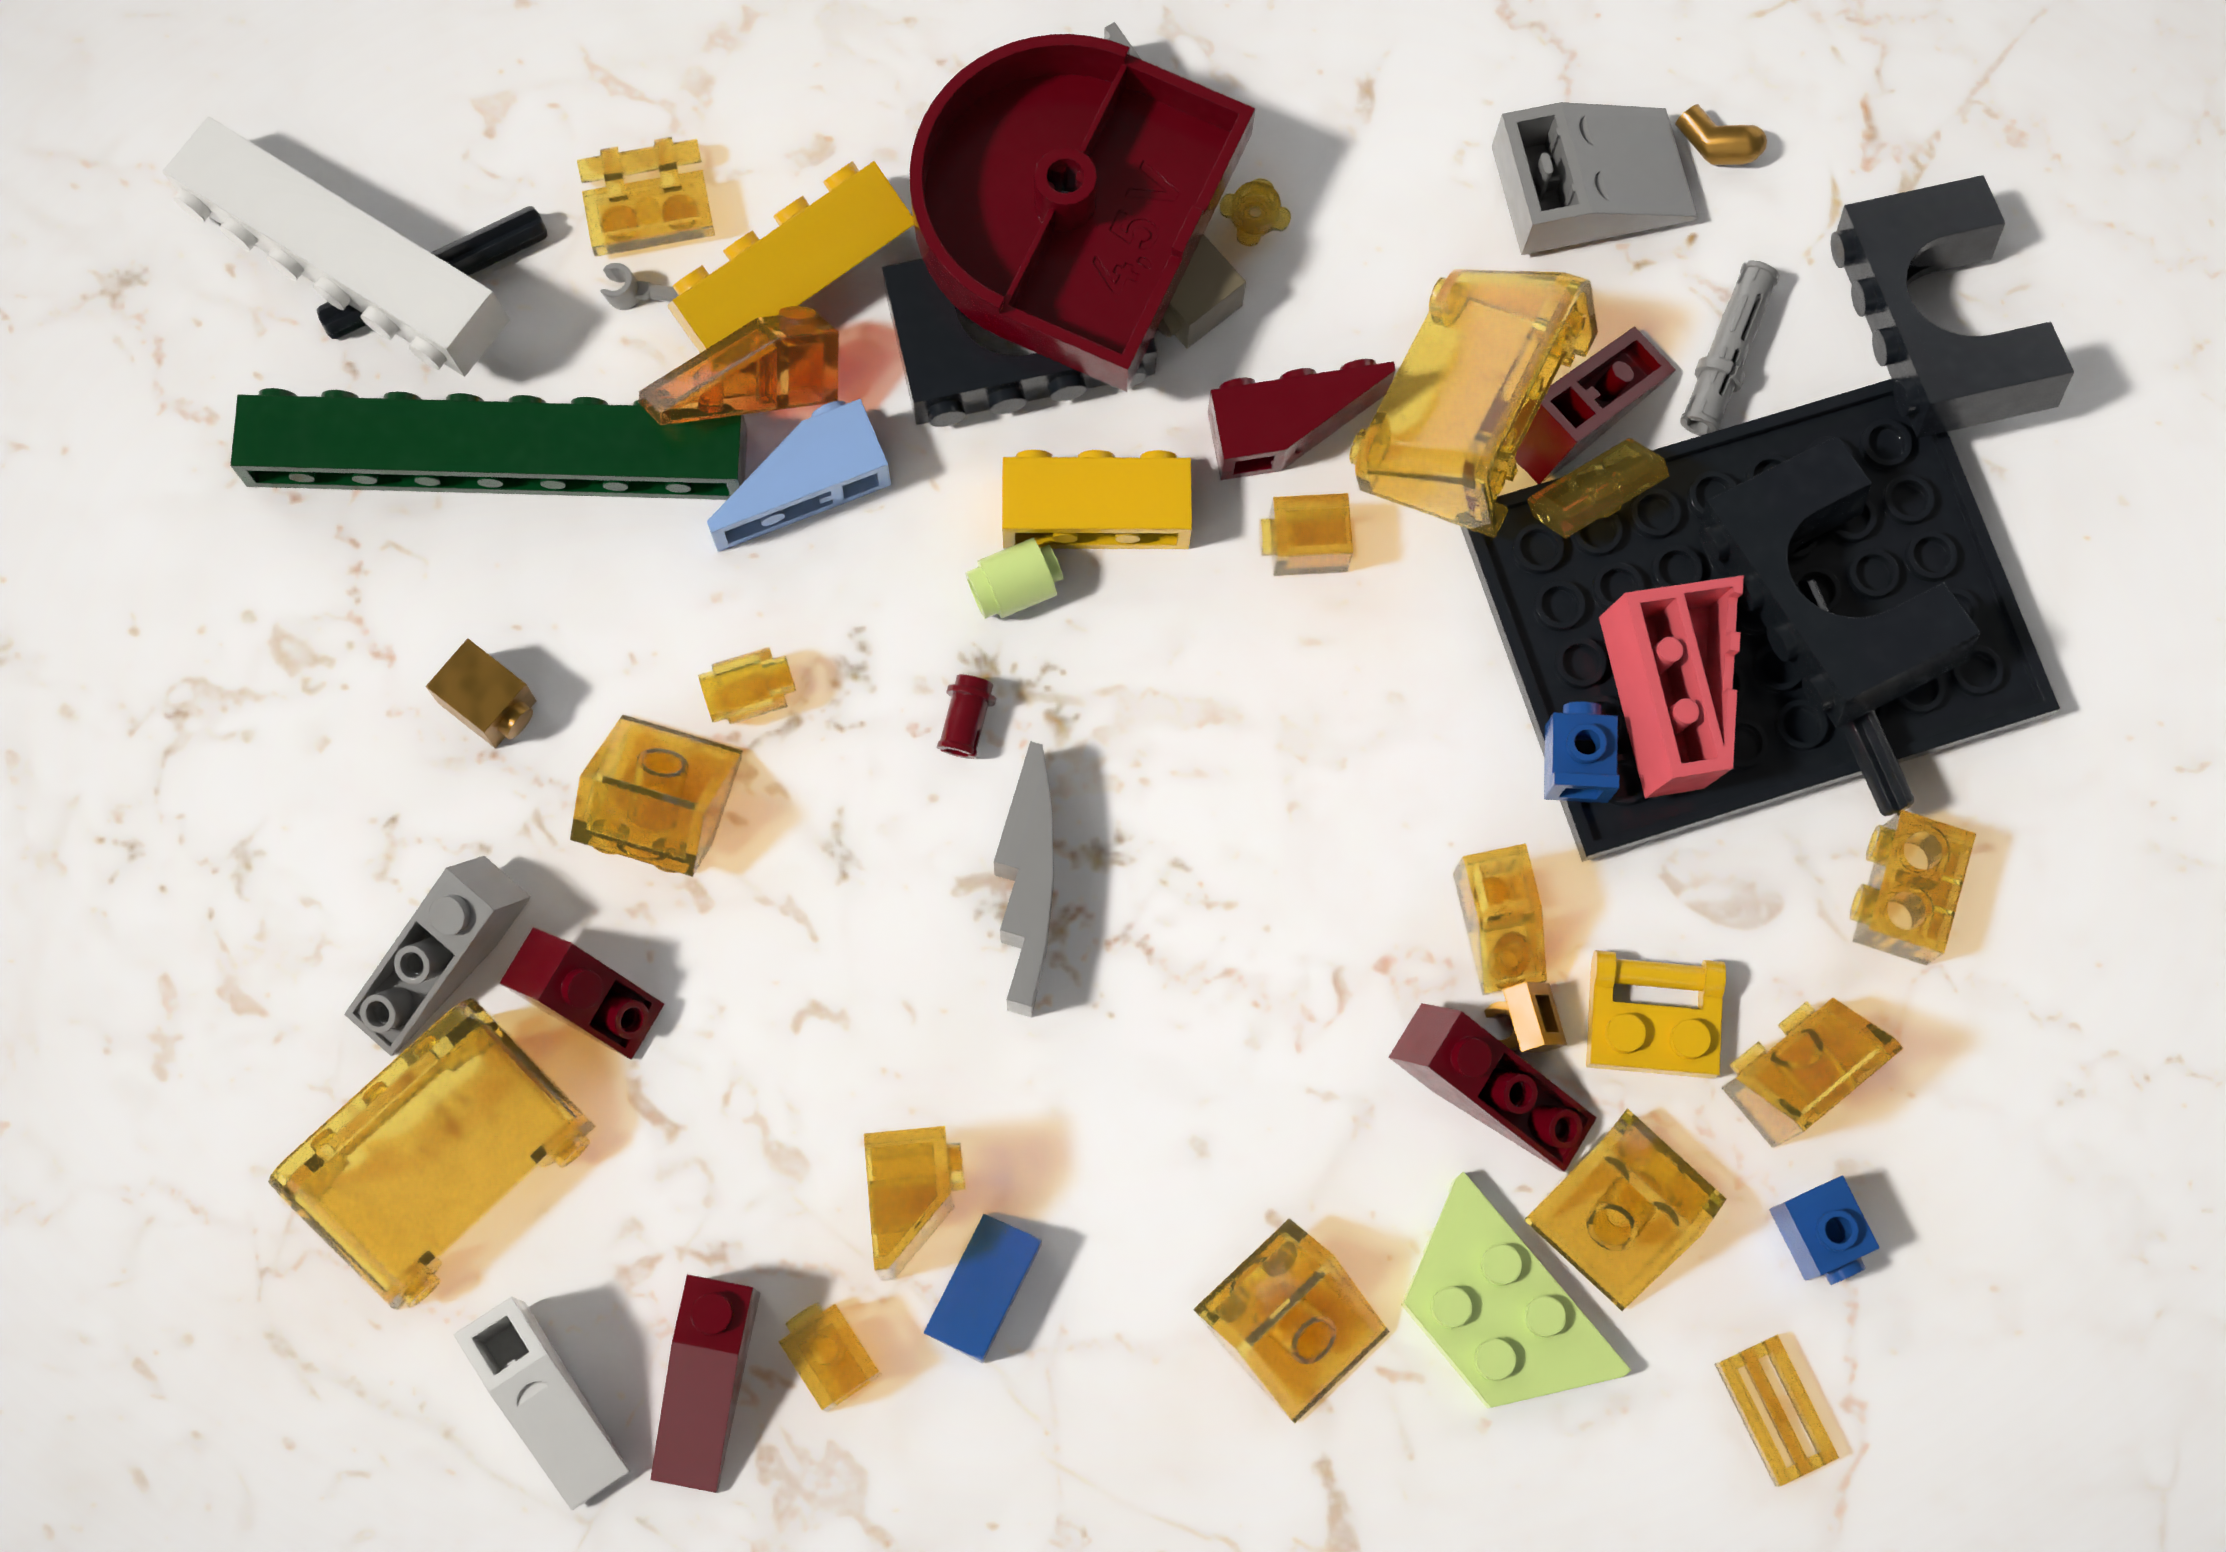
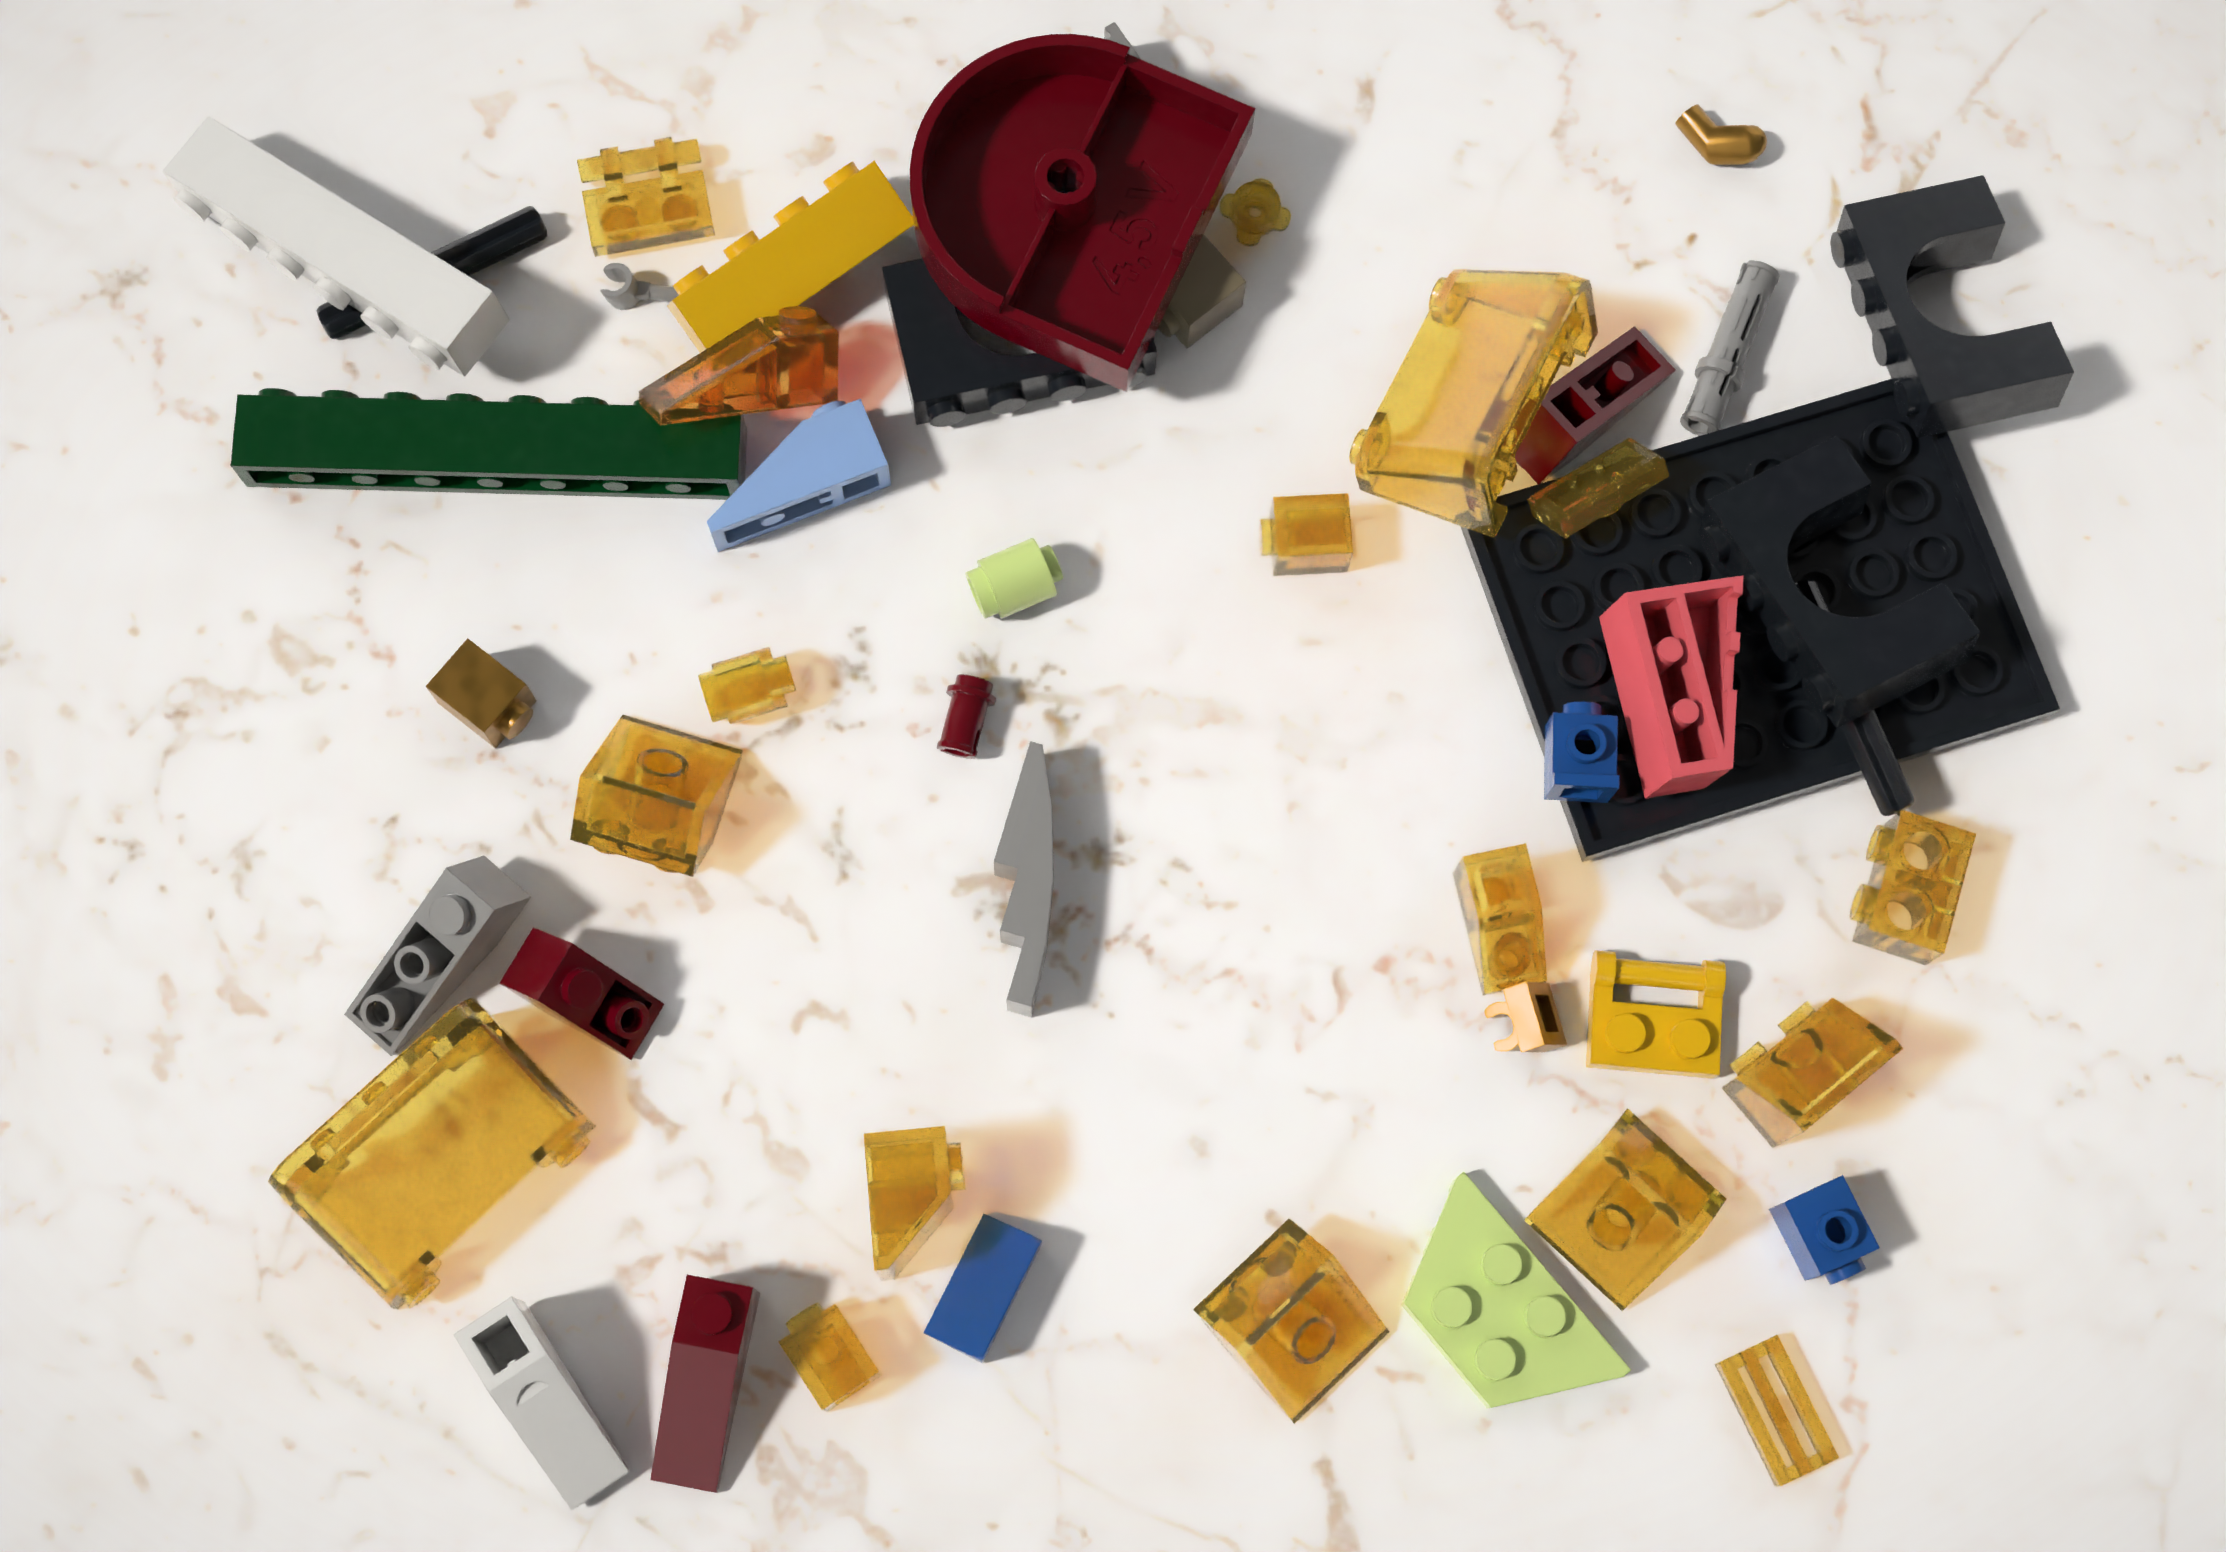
(1097, 500): yellow brick -> none
(1277, 421): dark red slope -> none
(1492, 1084): dark red slope -> none
(1589, 173): light grey slope -> none

